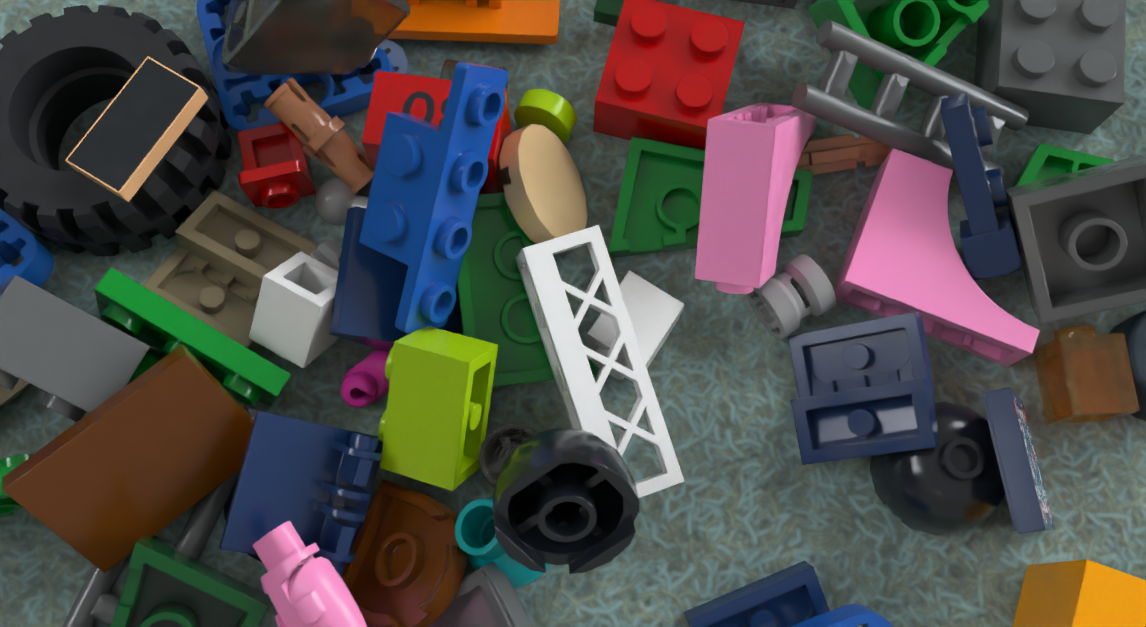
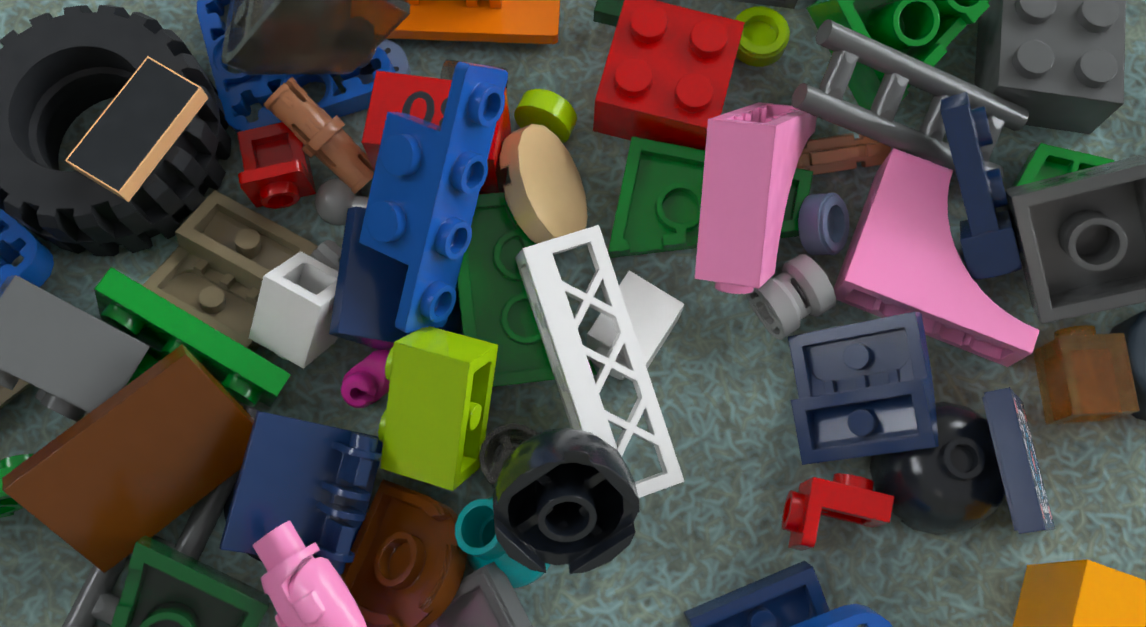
(762, 37): none -> lime tile
(823, 224): none -> sand blue tile
(844, 498): none -> red bracket

